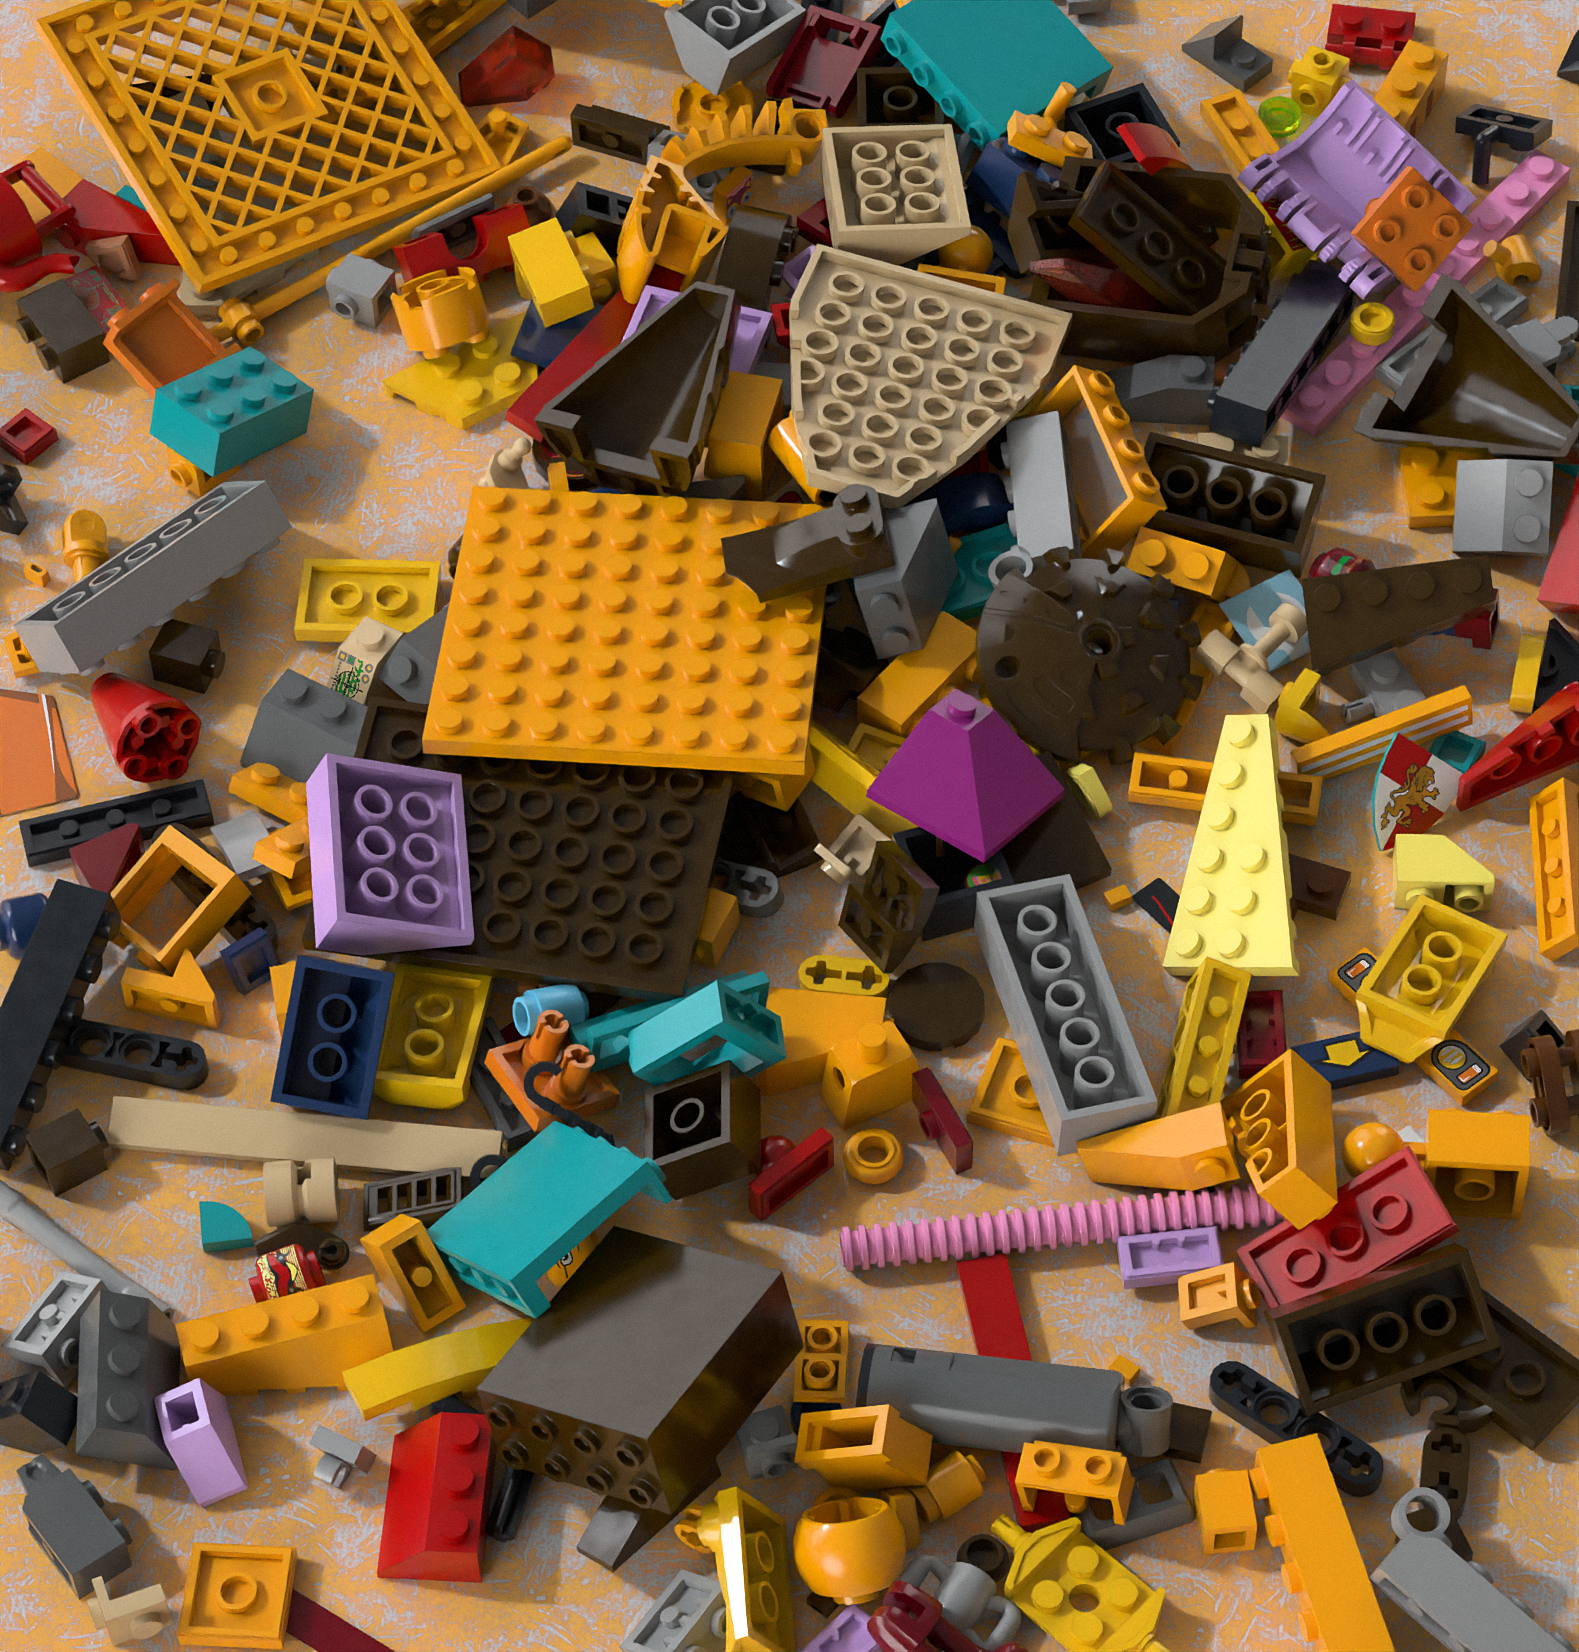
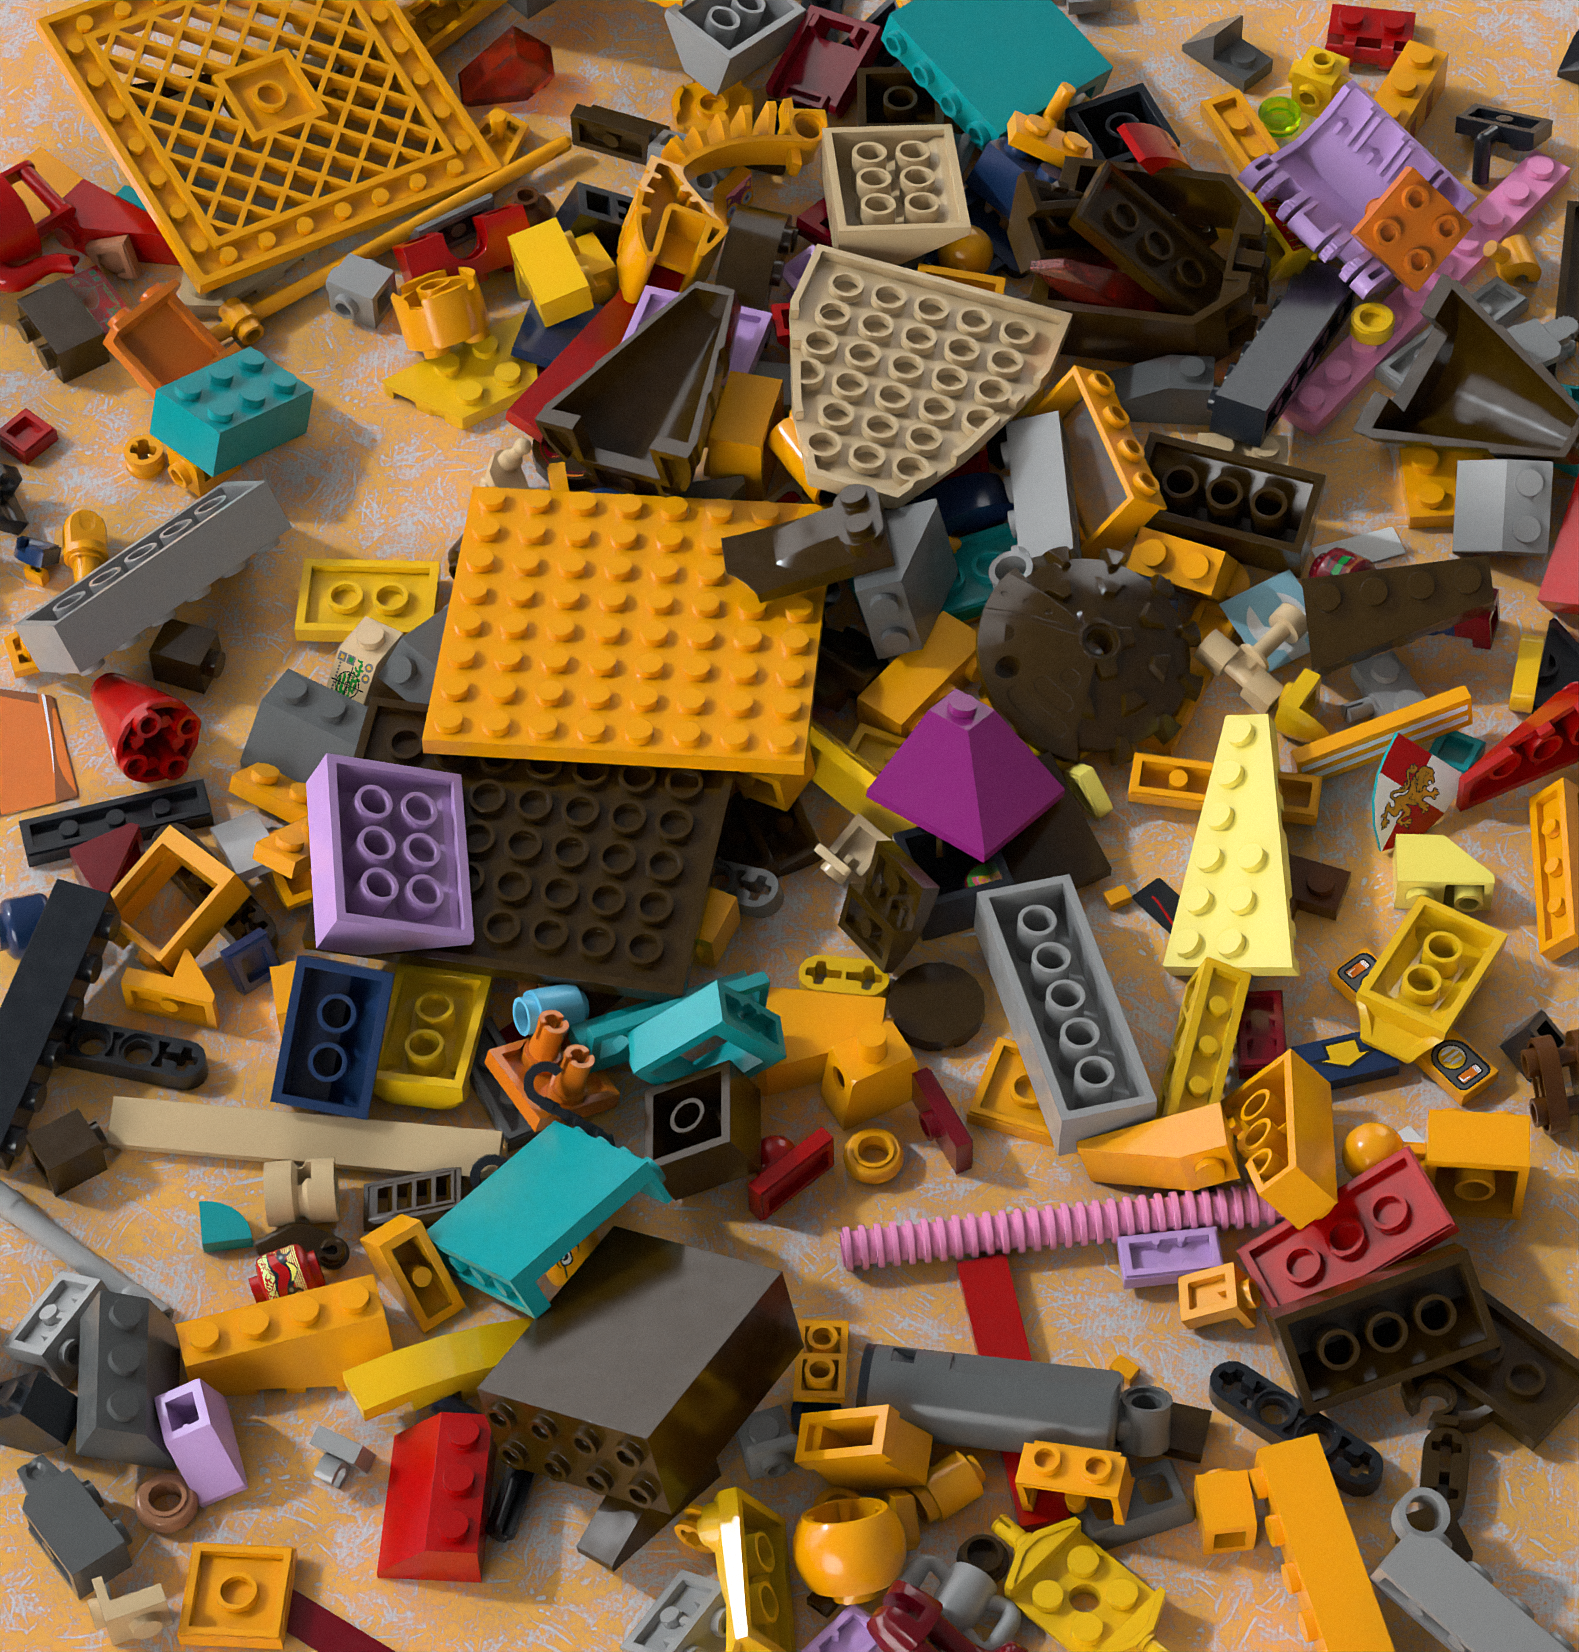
(36, 552): none -> dark blue tile
(148, 467): none -> light orange bush
(170, 1520): none -> nougat piece
(1371, 545): none -> white sticker

